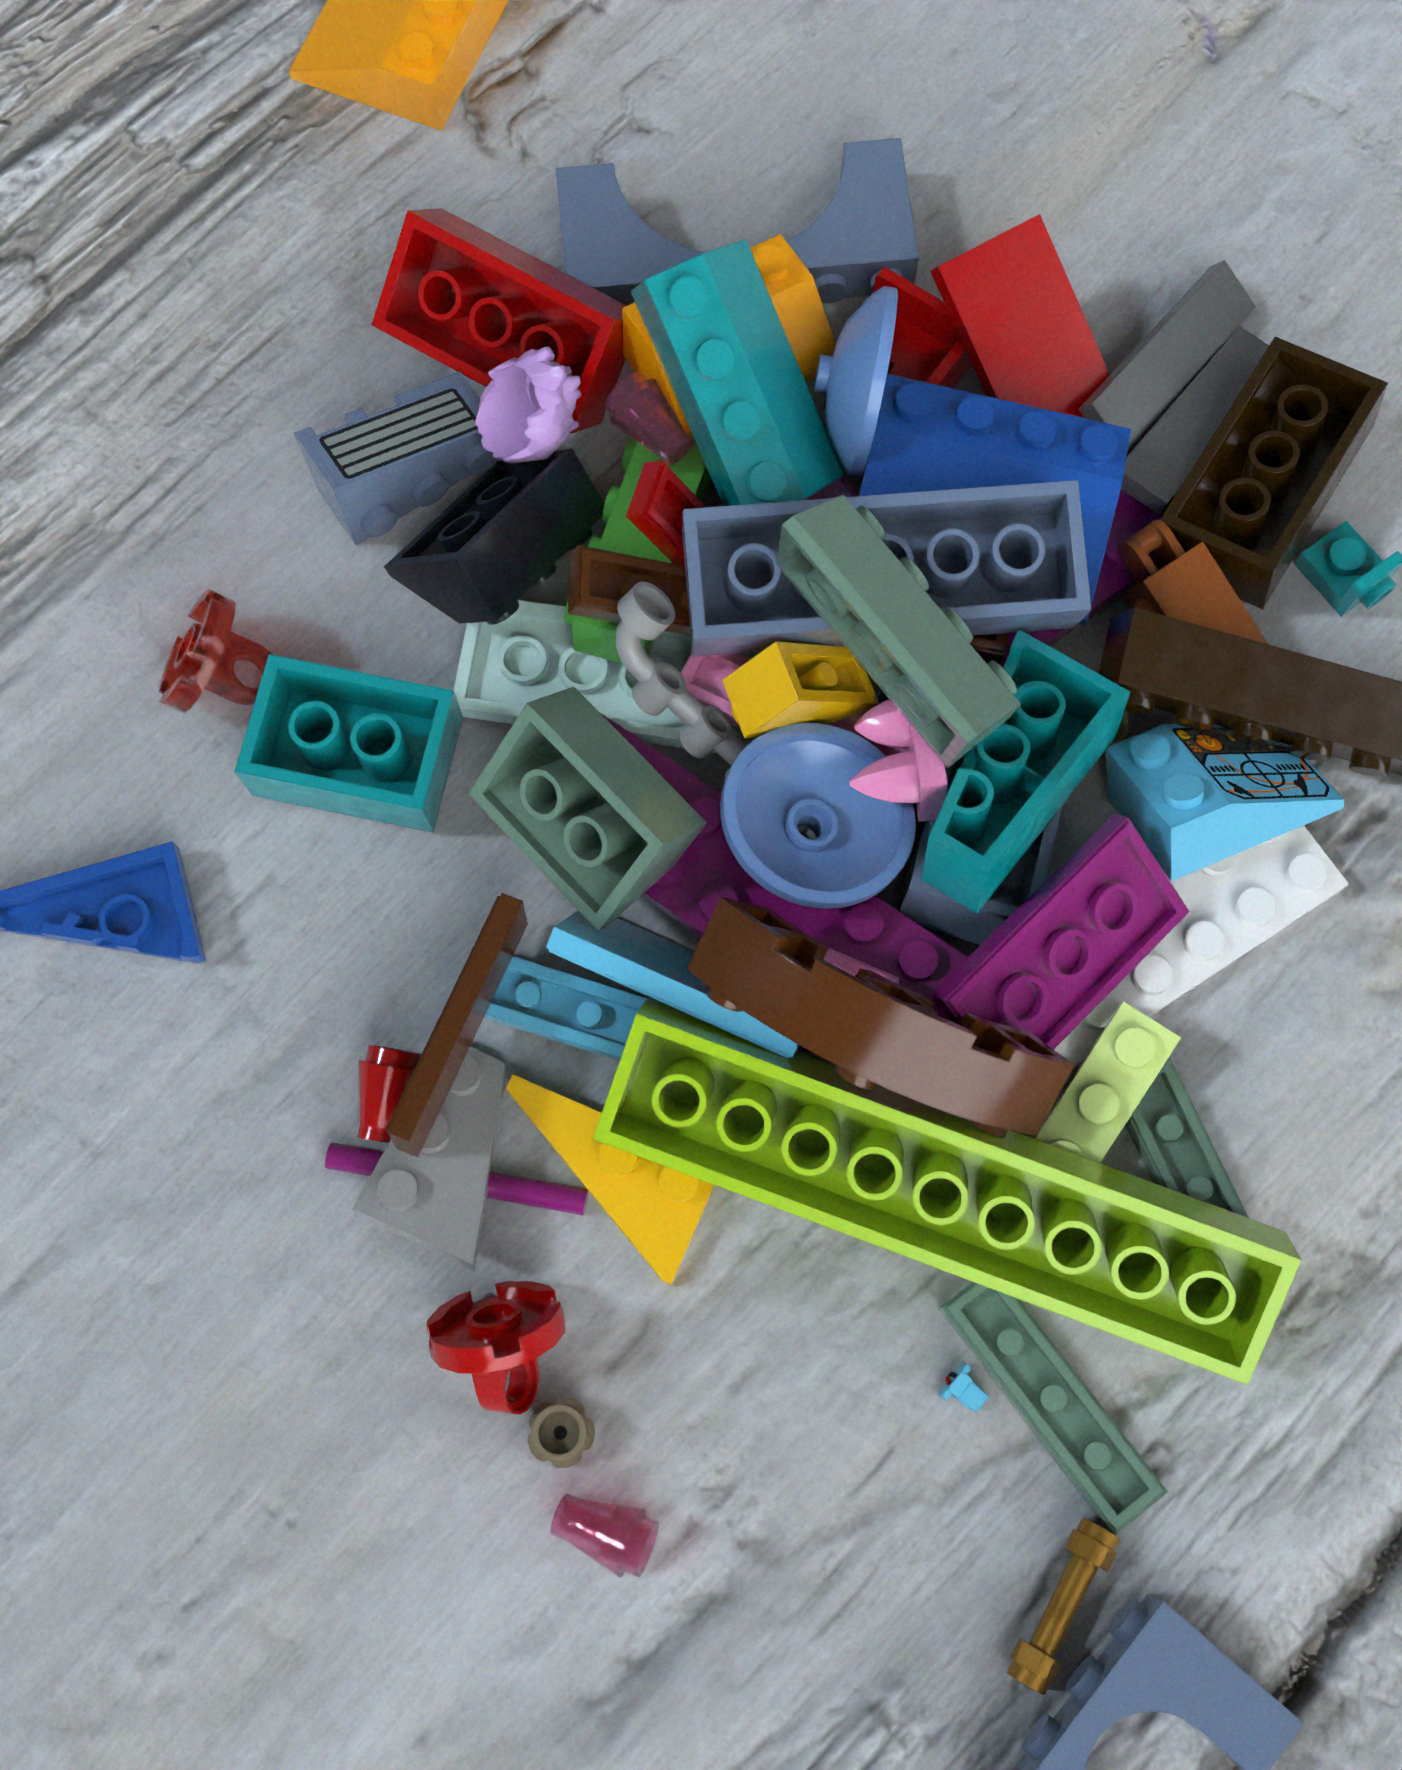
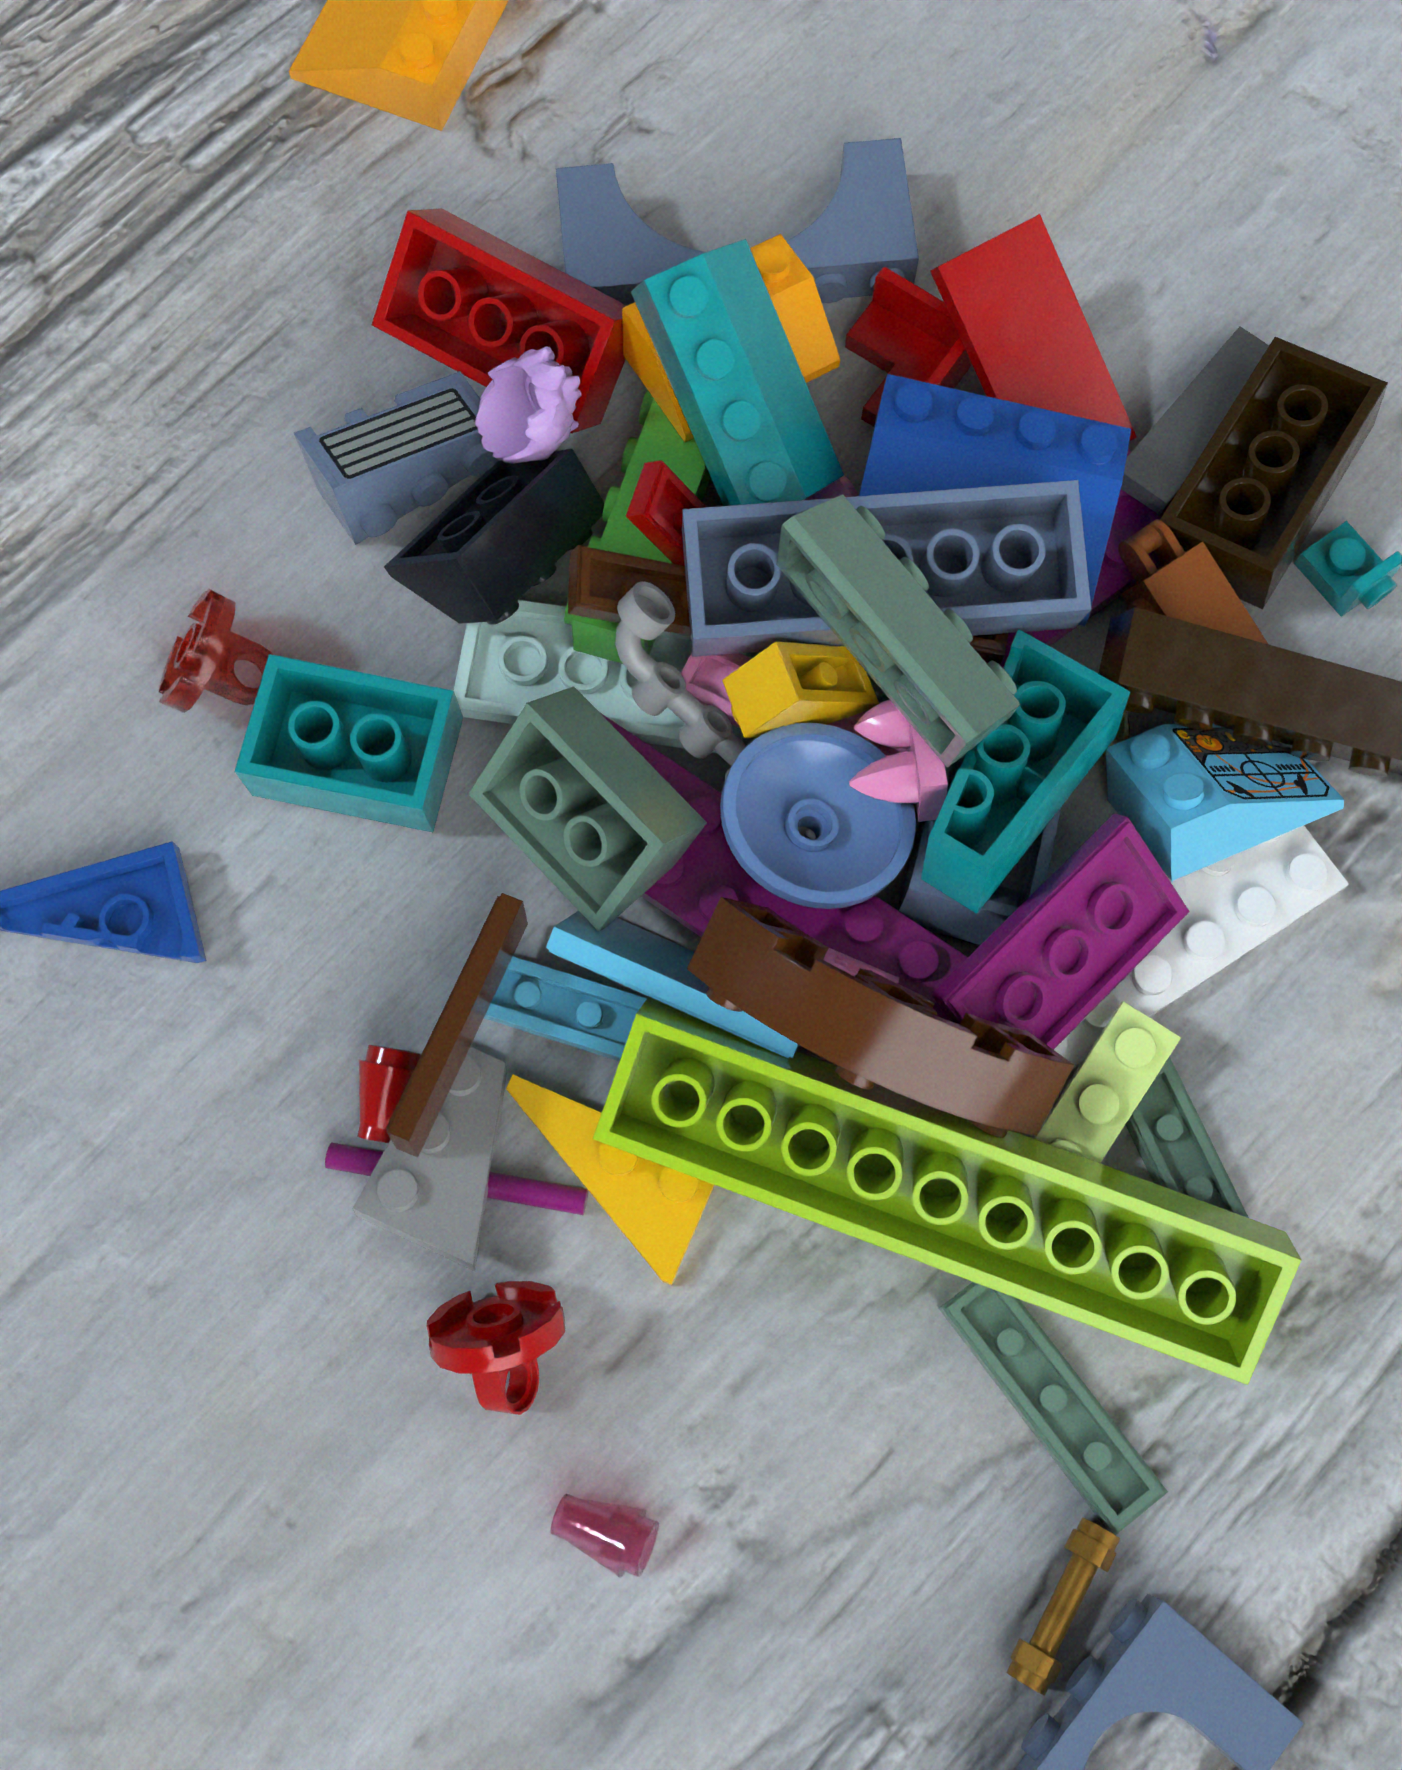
(579, 1436): dark tan plate -> none
(647, 417): clear pink cone -> none
(857, 378): medium blue dish -> none
(963, 1389): medium azure piece -> none
(1171, 353): dark grey tile -> none

